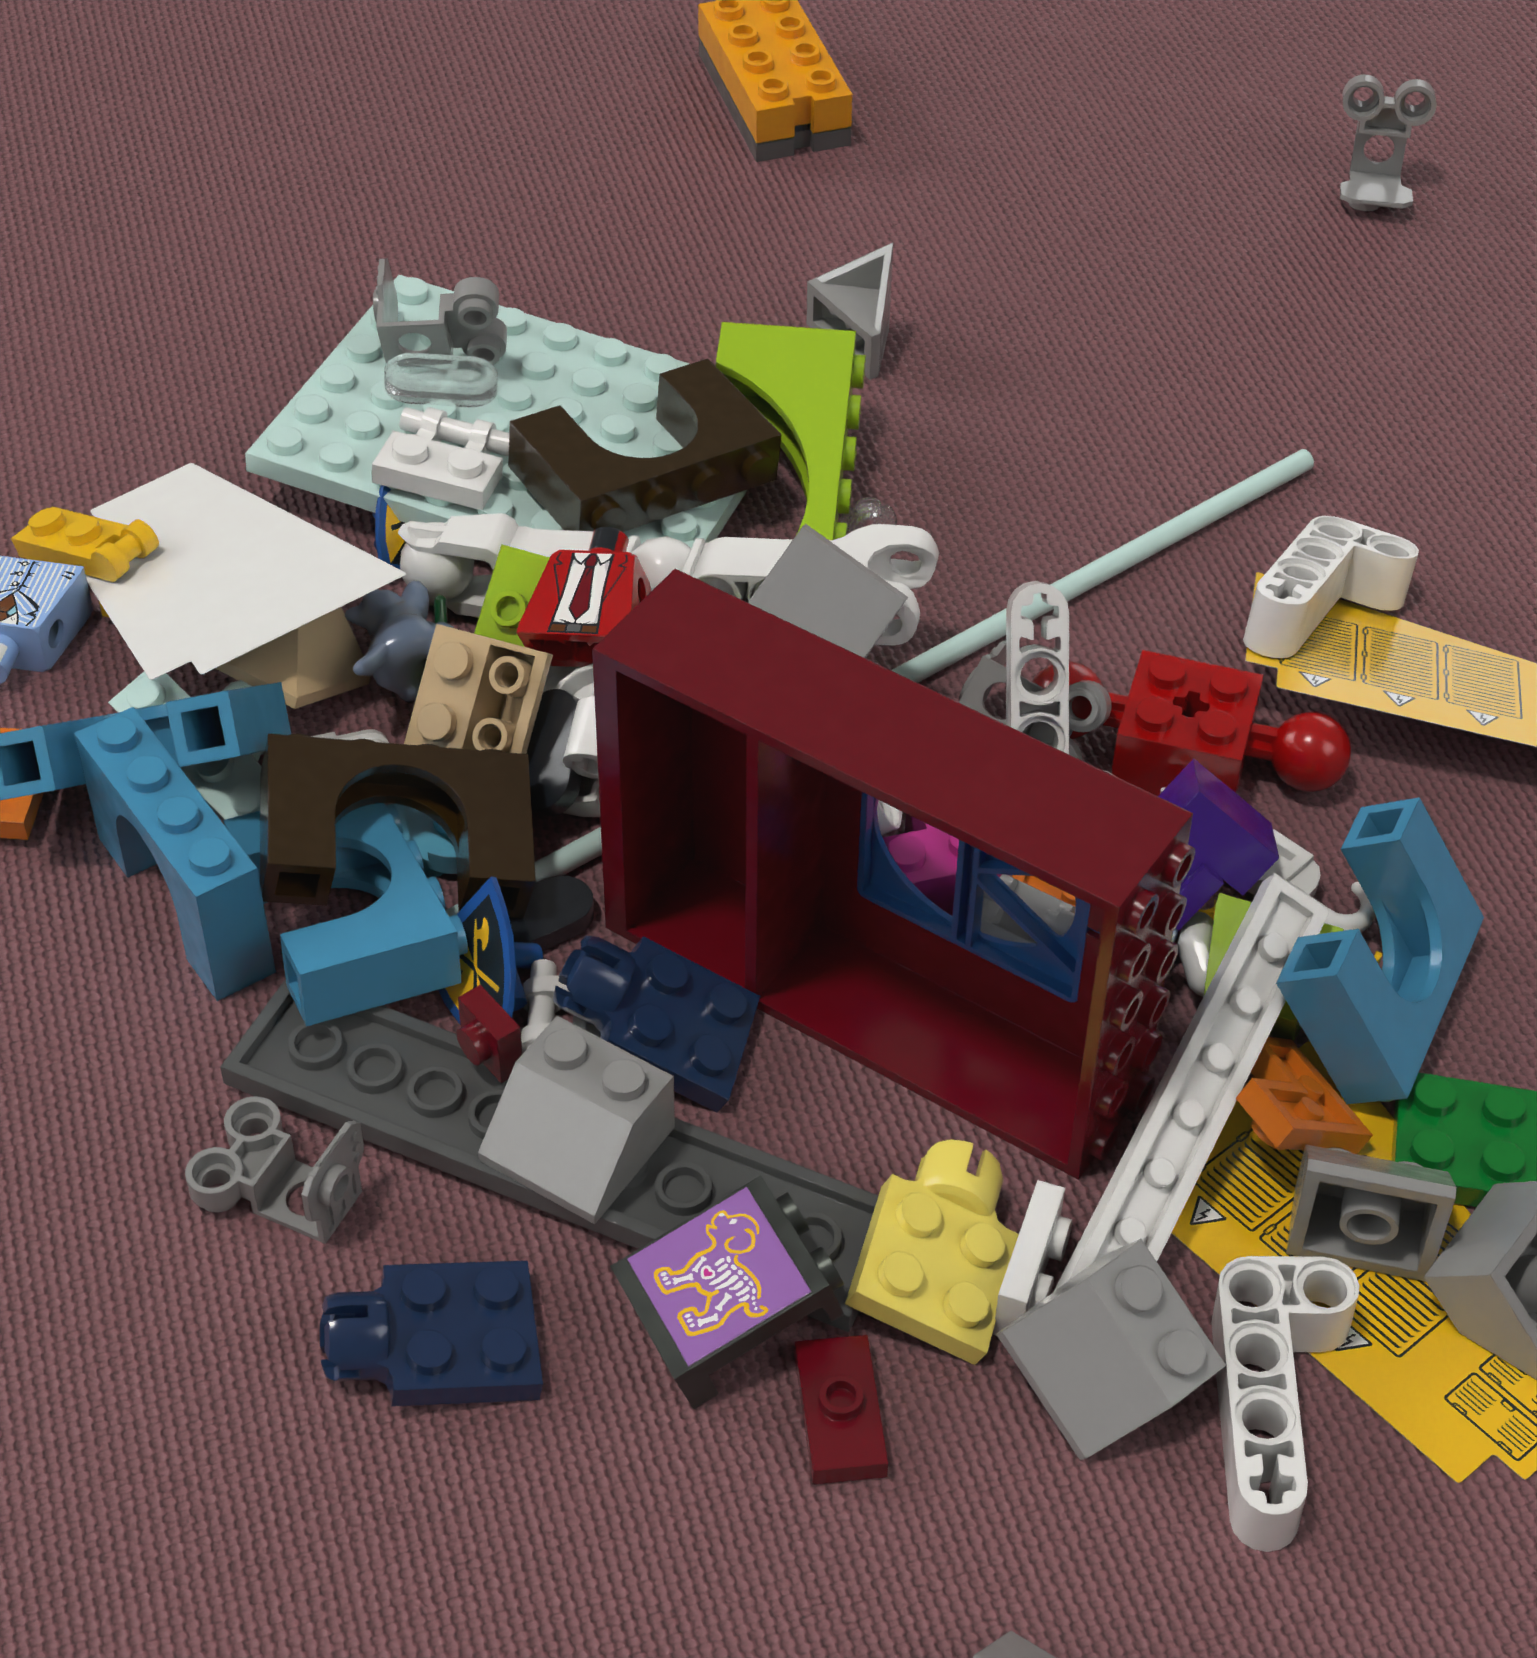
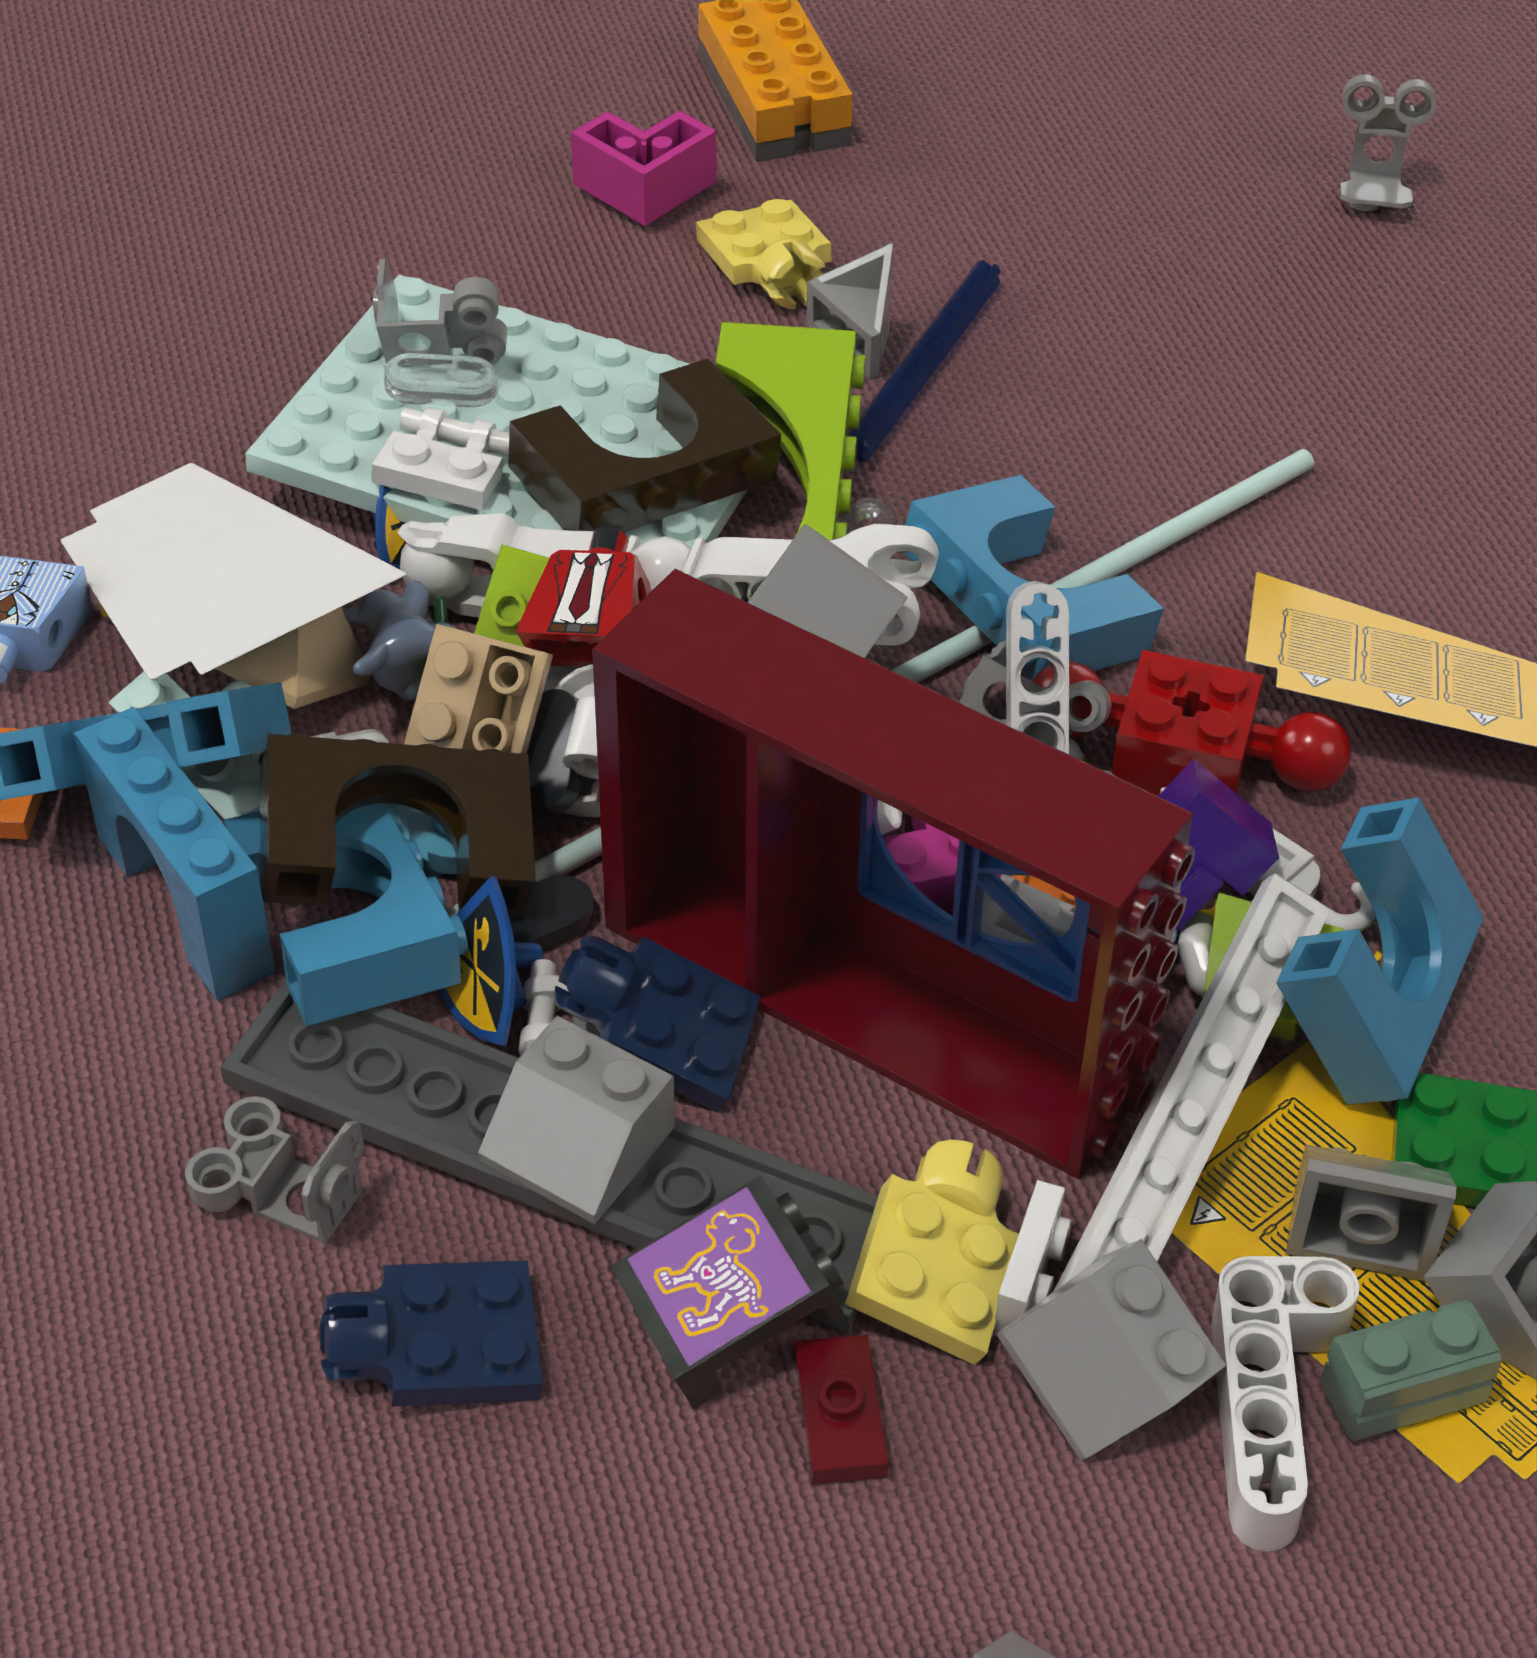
(85, 541): yellow plate -> none
(488, 1033): dark red plate -> none
(646, 169): none -> dark pink brick
(768, 247): none -> light yellow plate
(924, 358): none -> clear blue axle
(1009, 522): none -> dark azure arch
(1296, 1104): orange plate -> none
(1319, 567): white beam -> none
(1410, 1369): none -> sand green brick

